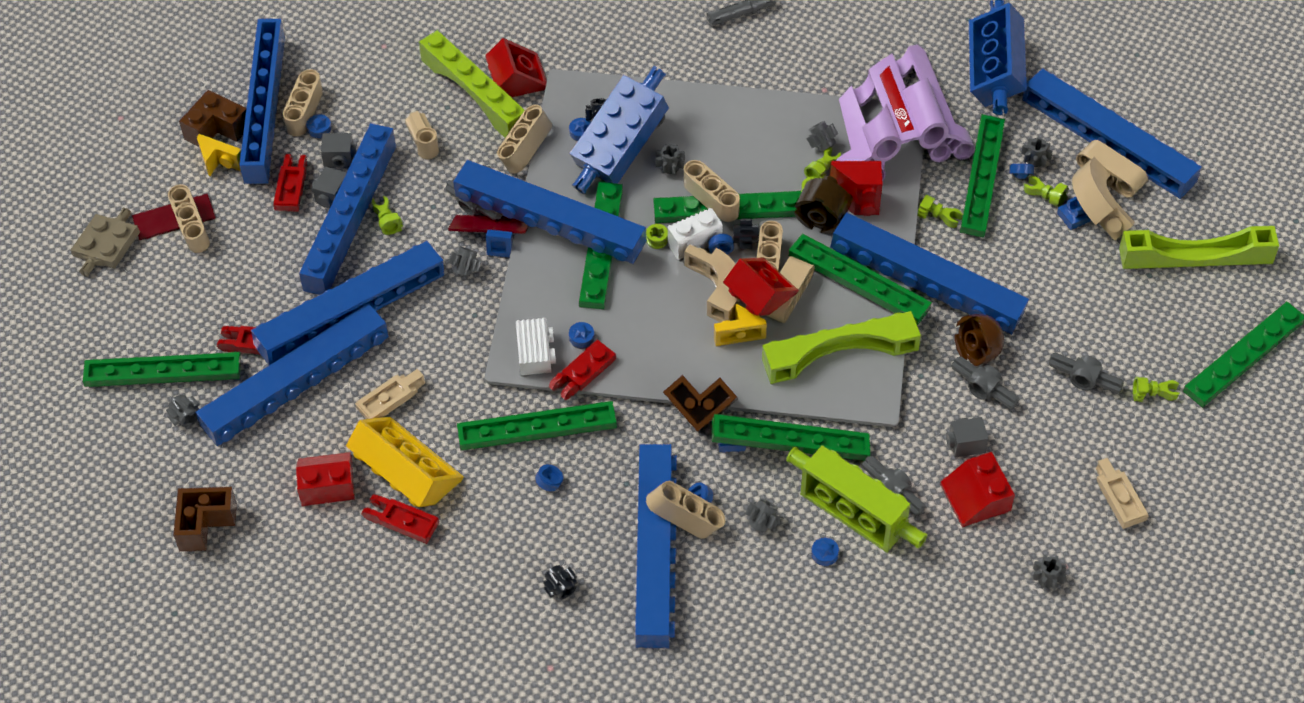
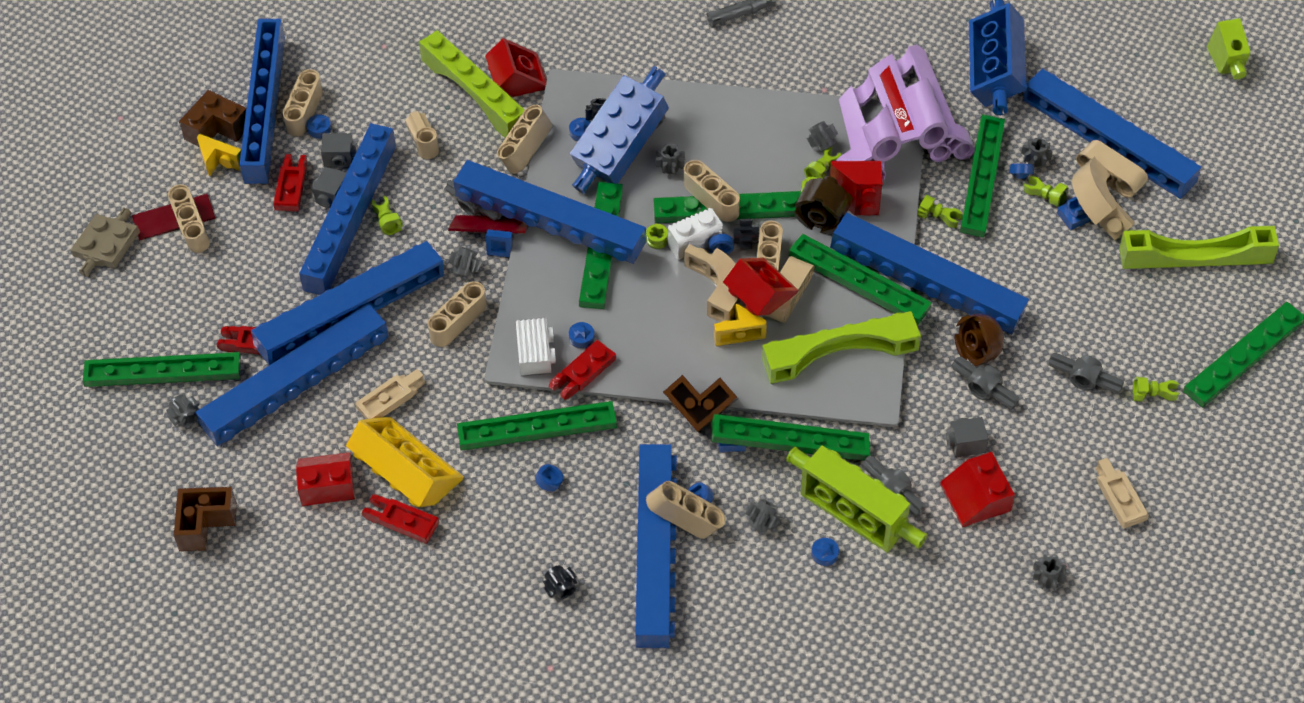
(457, 314): none -> tan beam
(1229, 48): none -> lime torso

